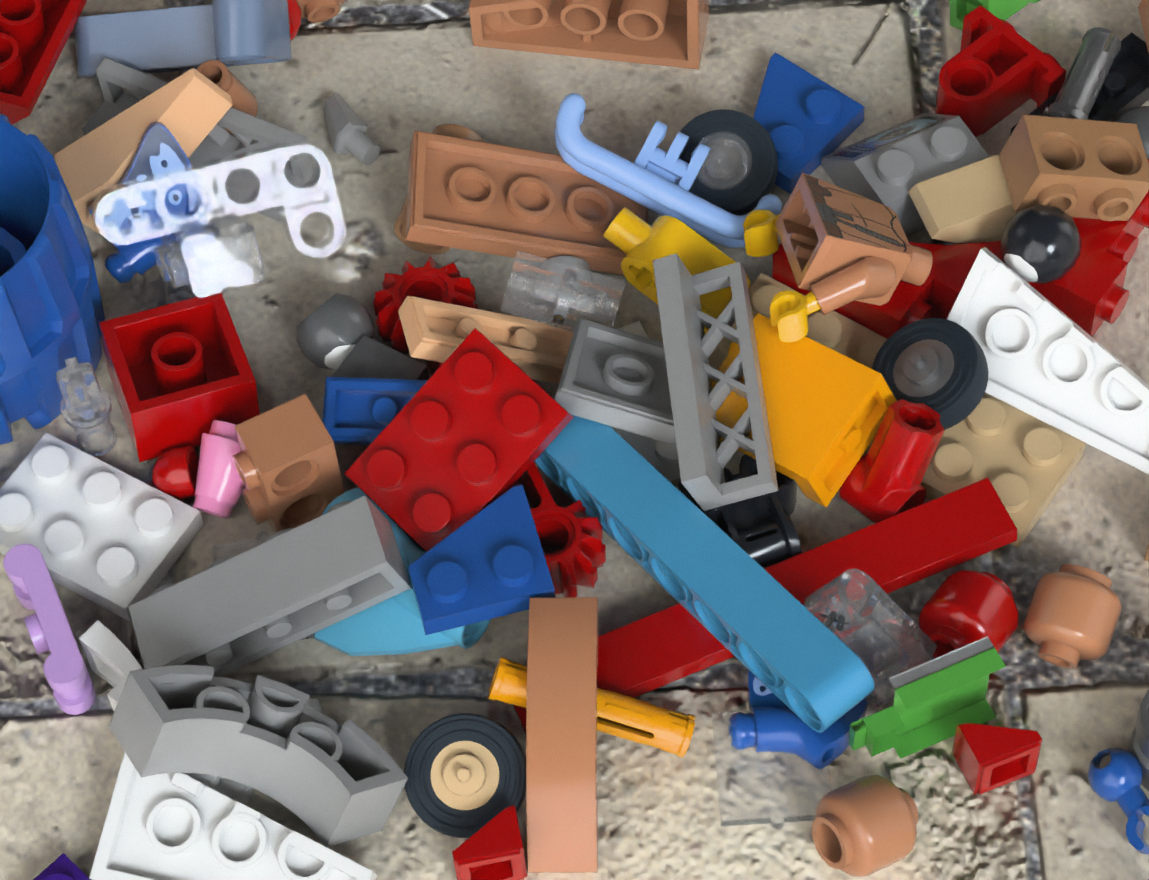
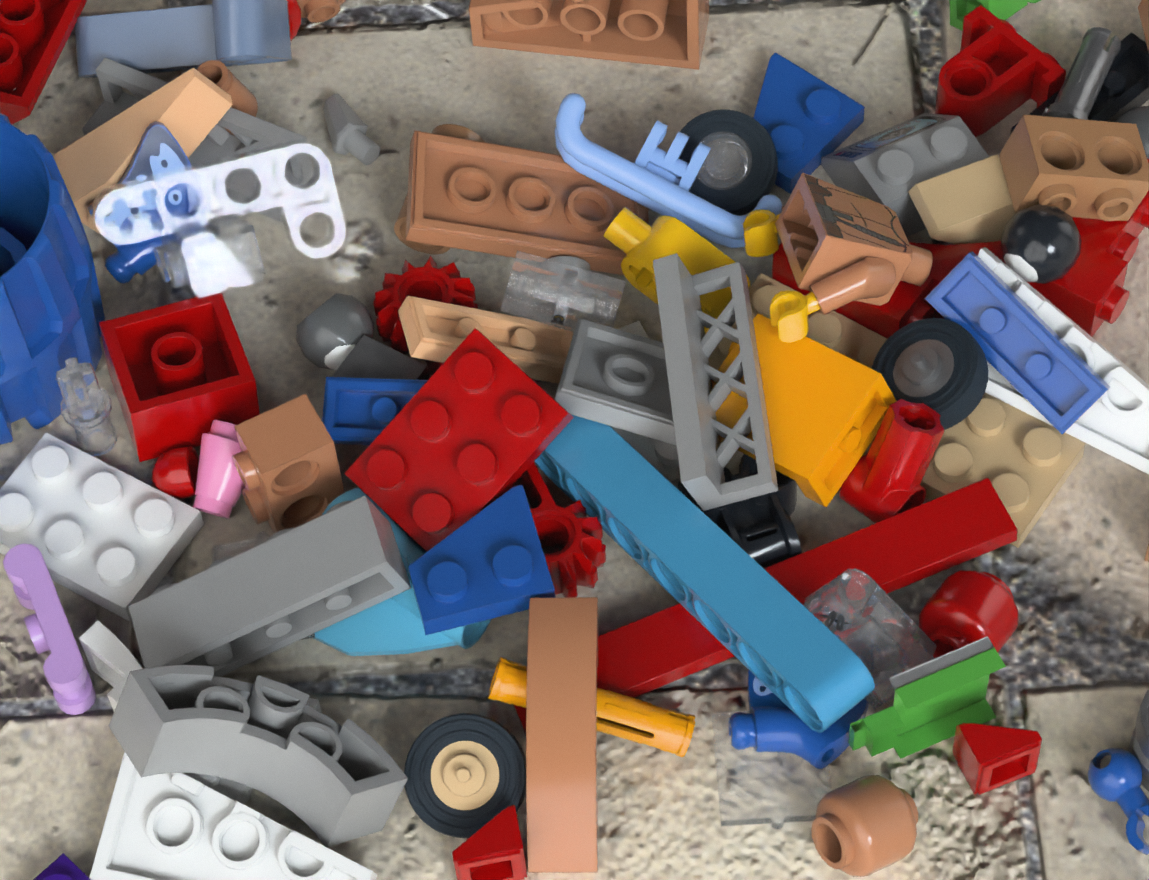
(1018, 342): none -> tile
(1072, 616): nougat head -> none

